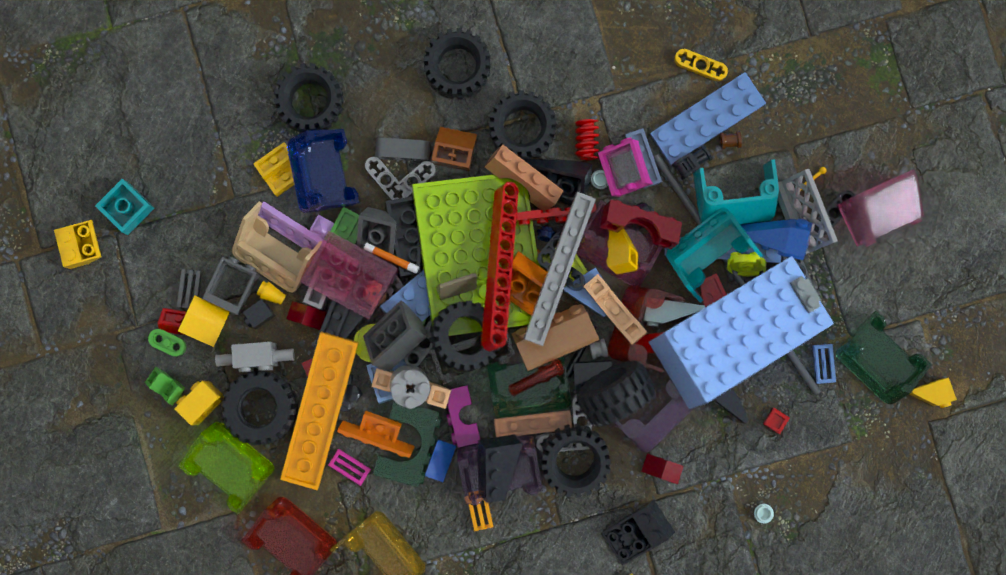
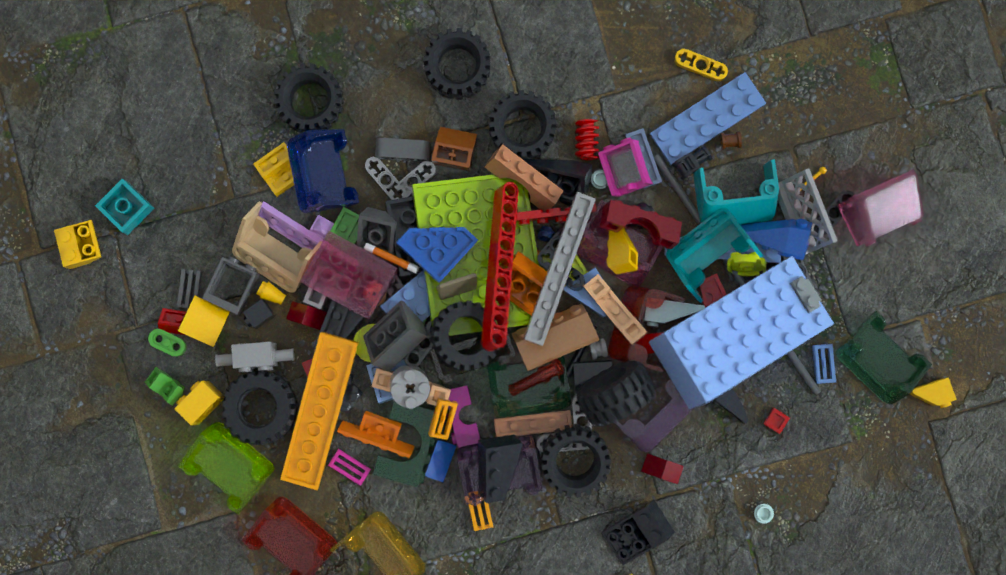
(437, 248): none -> blue plate
(446, 403): none -> light orange tile

